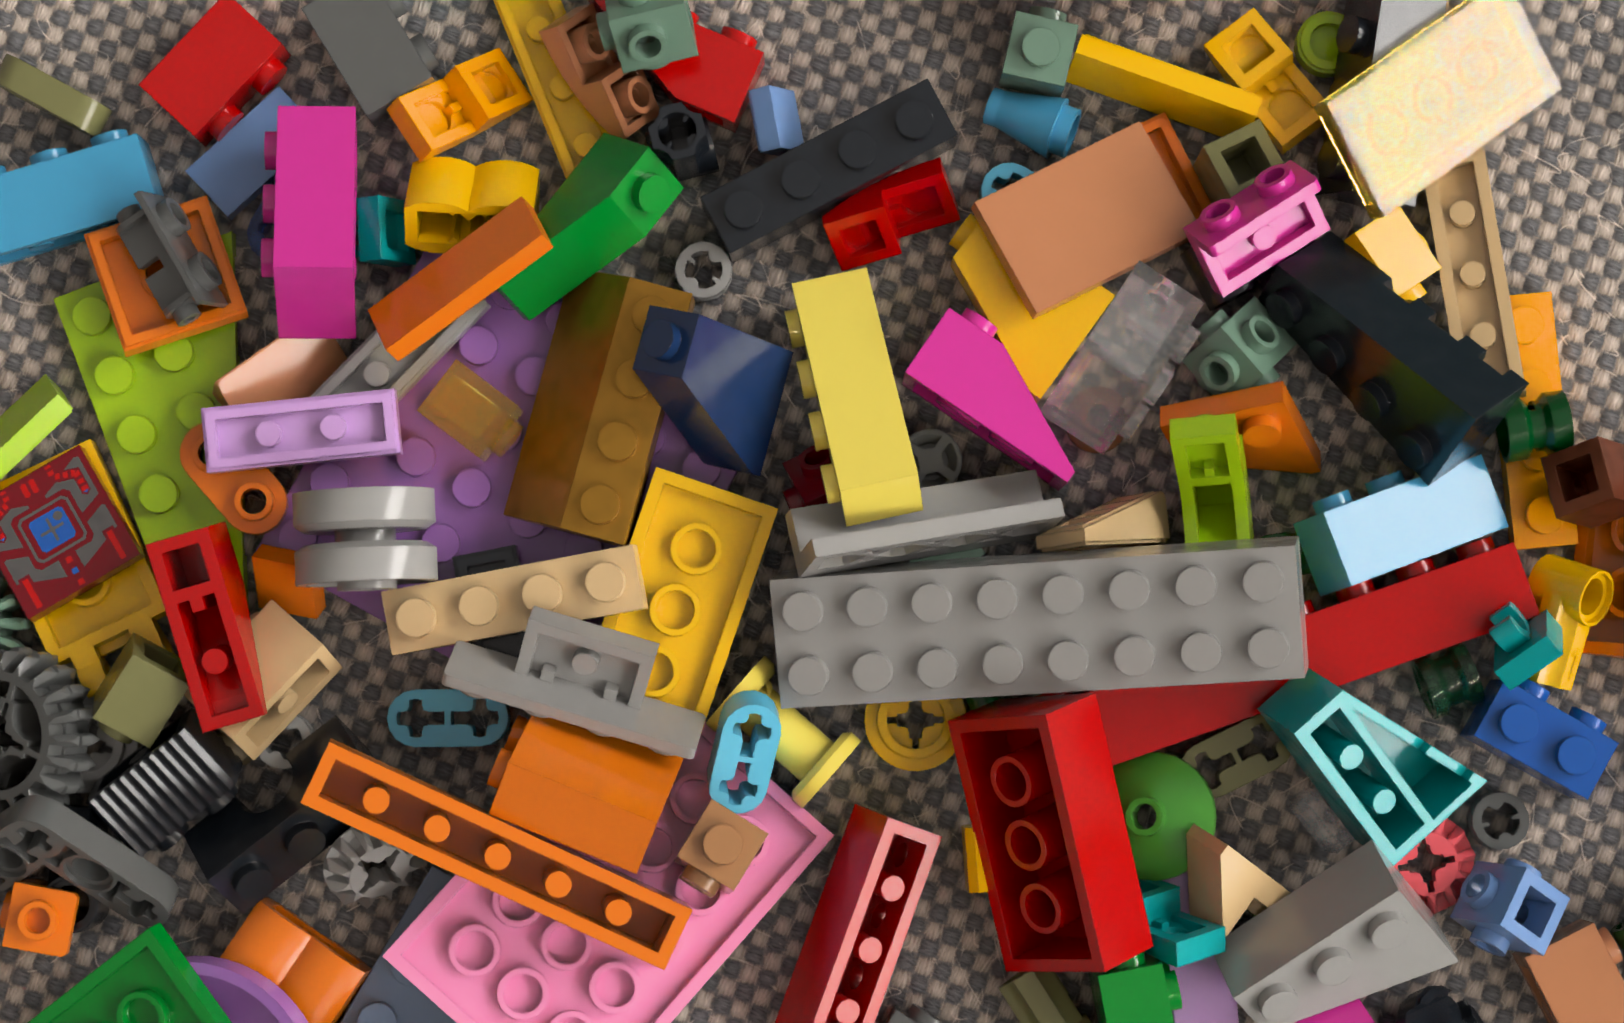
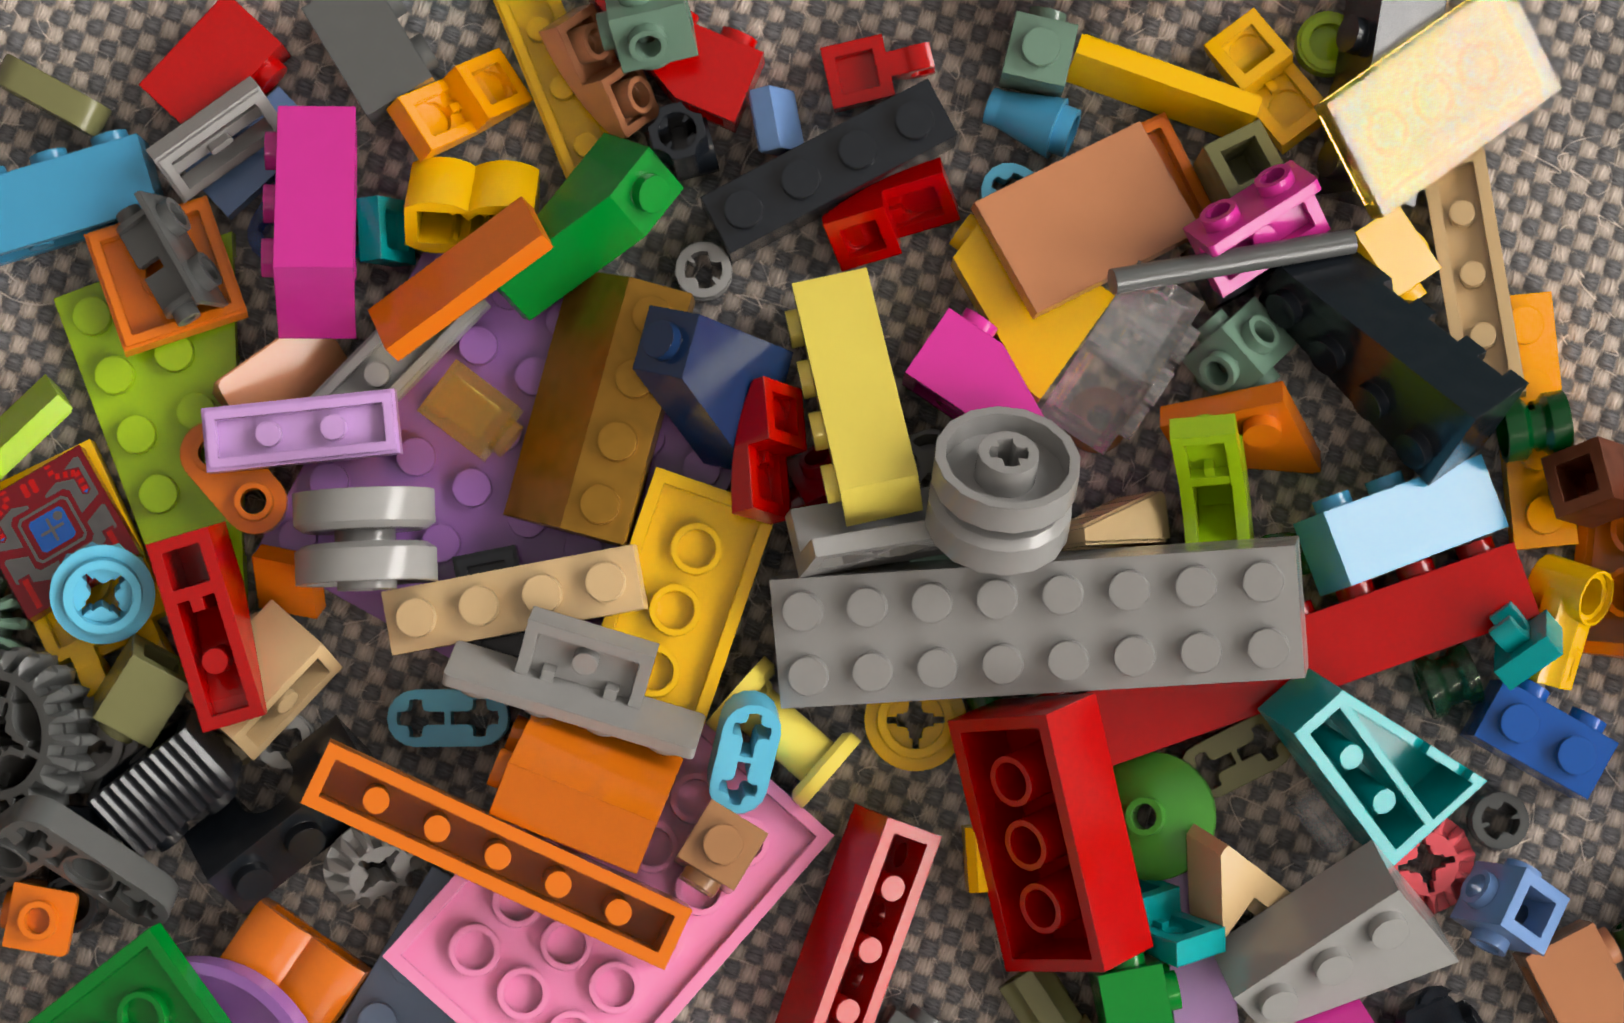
(100, 621): none -> medium azure gear
(212, 132): none -> light grey tile
(766, 434): none -> red slope
(863, 72): none -> red plate
(1002, 490): none -> light grey wheel
(1232, 261): none -> dark grey bar

